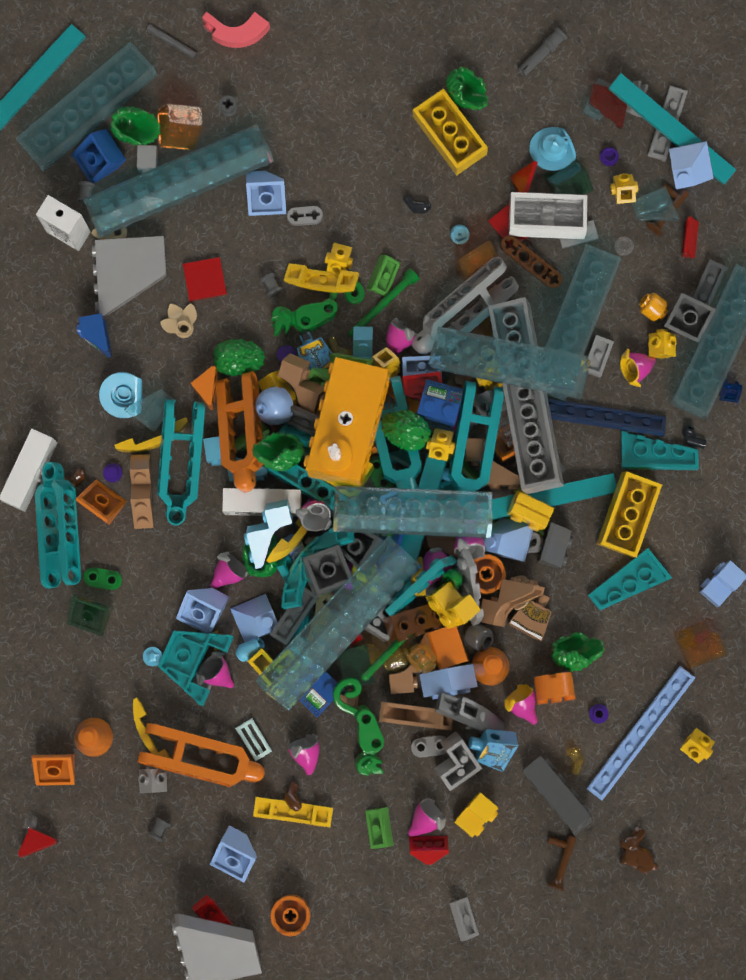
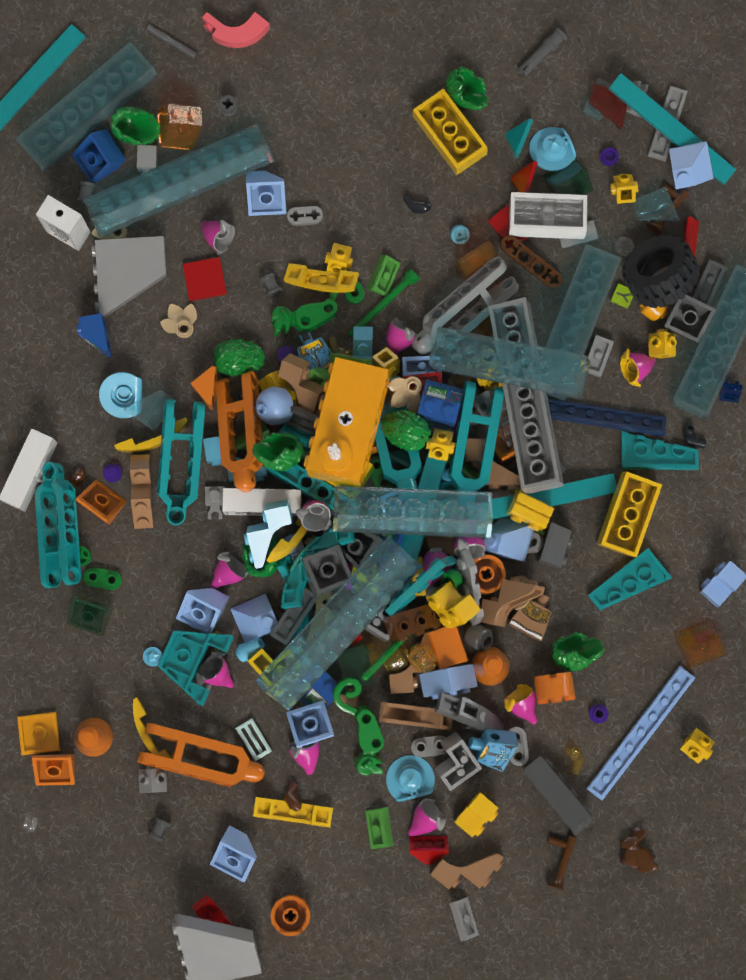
(35, 842): red slope -> none
(38, 733): none -> light orange tile
(86, 558): none -> green wheel
(214, 499): none -> light grey plate
(218, 234): none -> hat
(310, 724): none -> light blue slope
(403, 394): none -> tan plate
(410, 778): none -> medium azure hat
(475, 872): none -> medium nougat arch
(517, 136): none -> teal slope
(522, 747): none -> light grey plate
(622, 296): none -> lime tile
(668, 285): none -> black tyre

